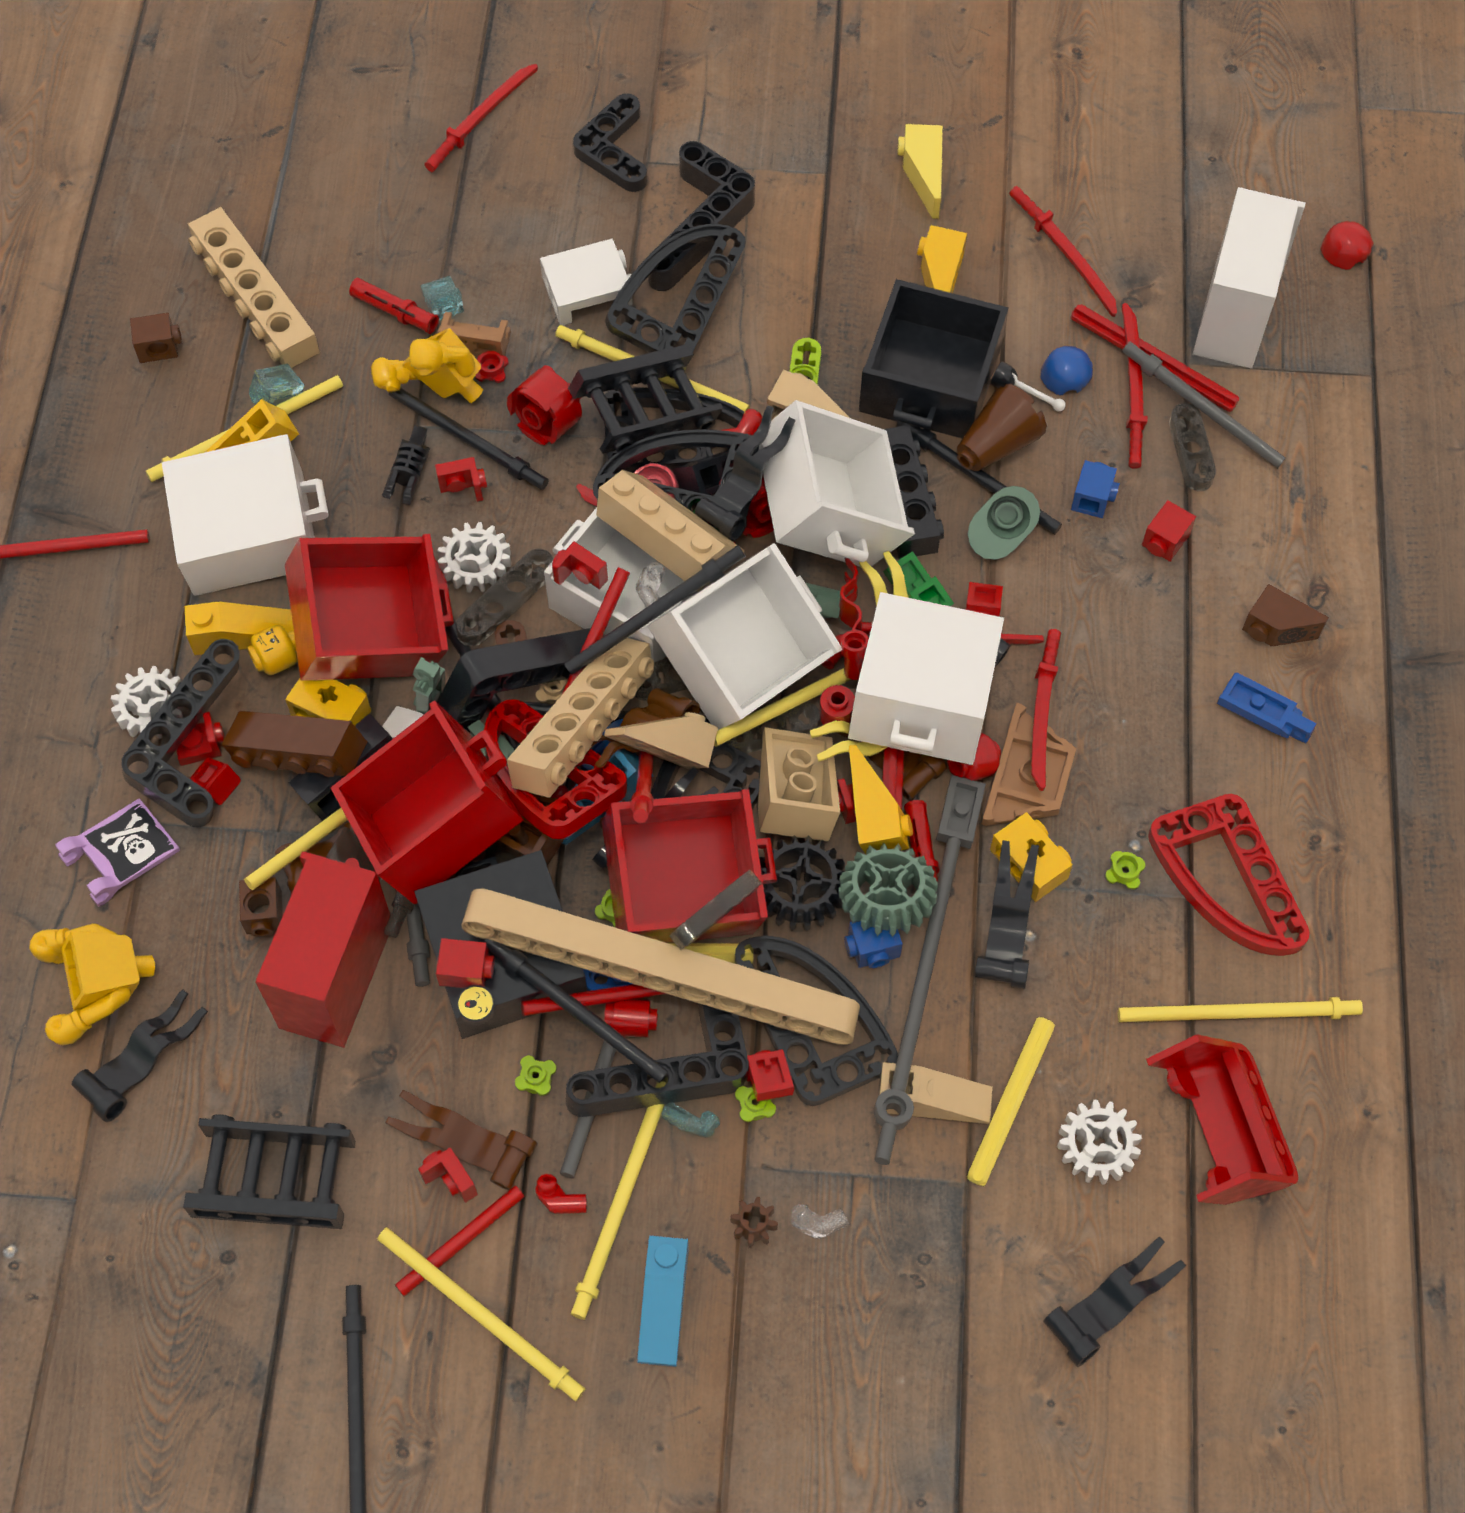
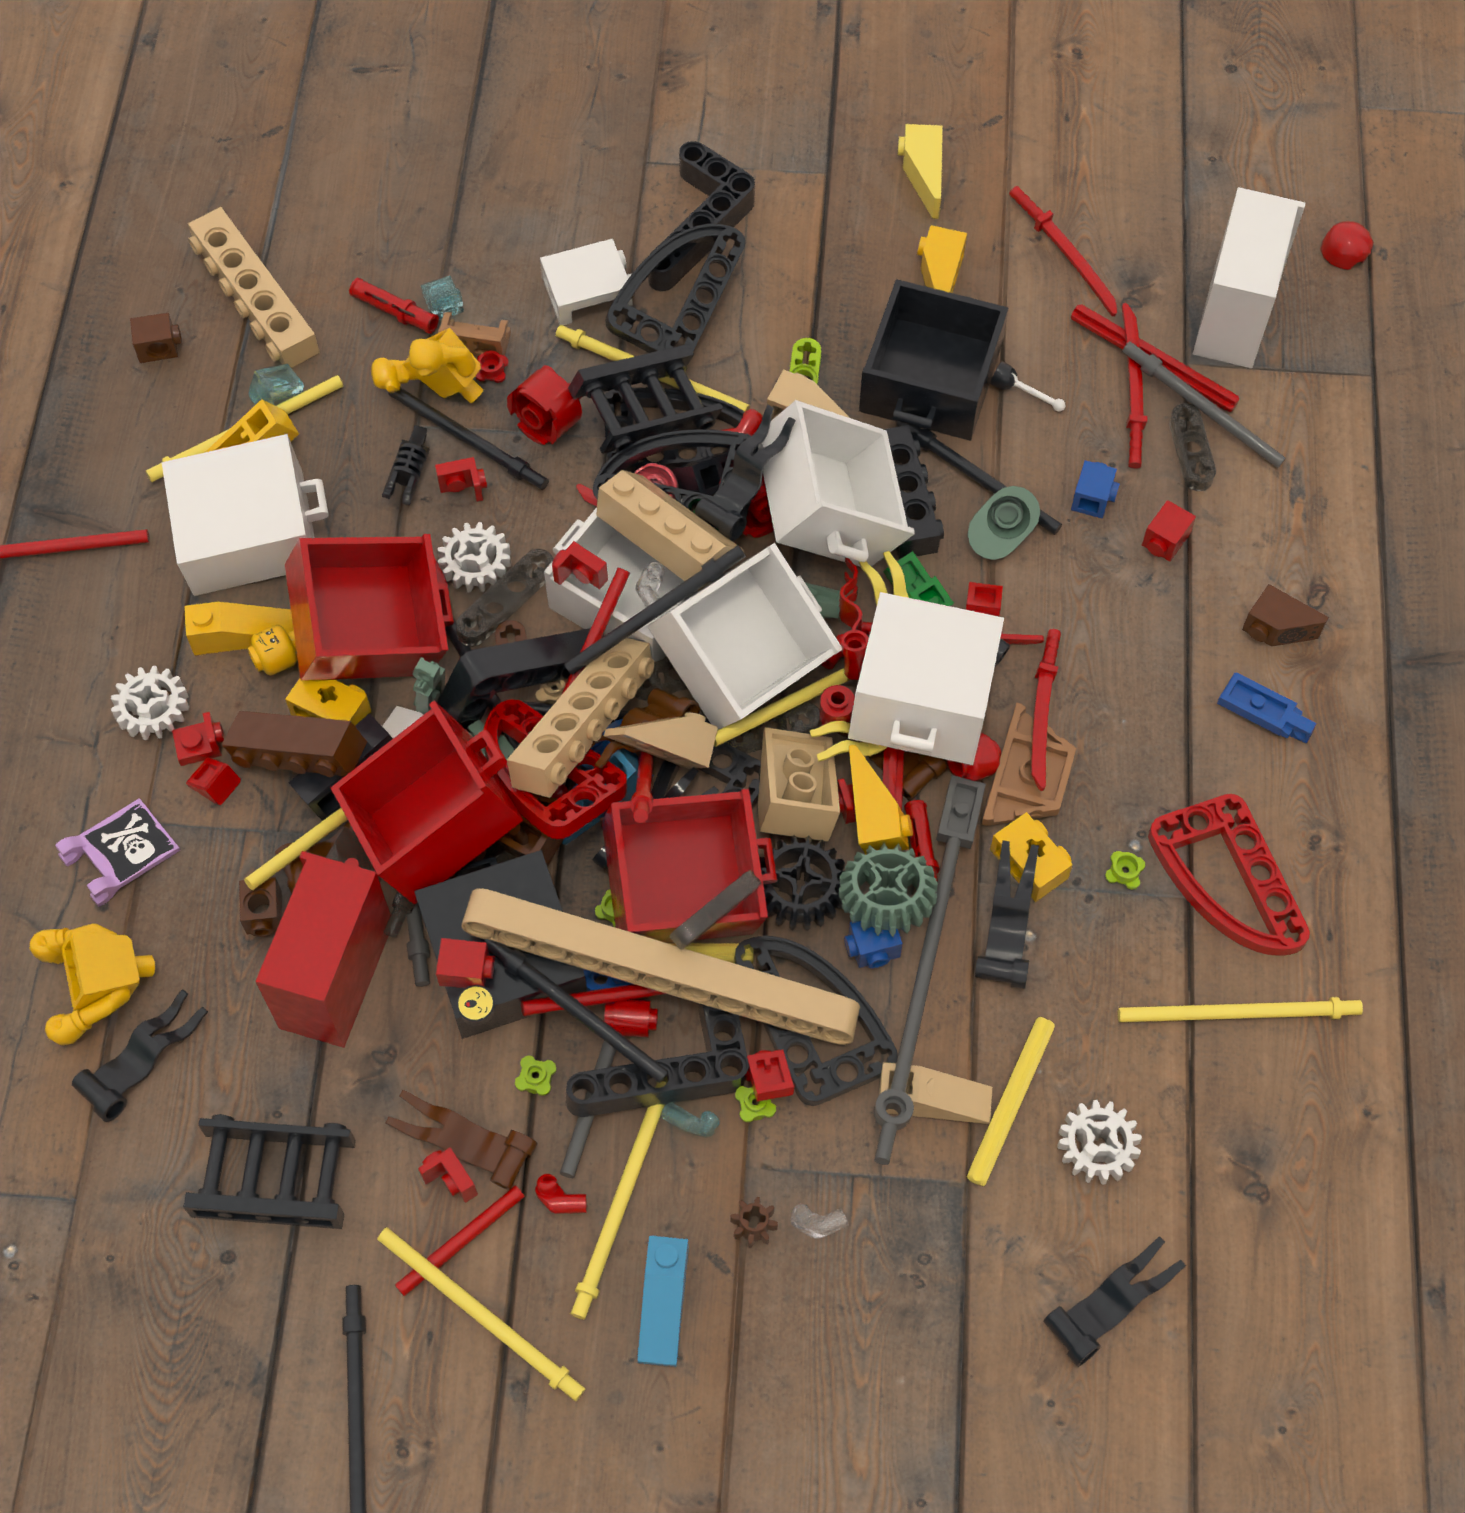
(177, 730): black beam -> none
(457, 136): red sword -> none
(603, 144): black beam -> none
(1001, 428): reddish brown cone -> none
(1066, 370): blue hair -> none
(1233, 1115): red windscreen -> none

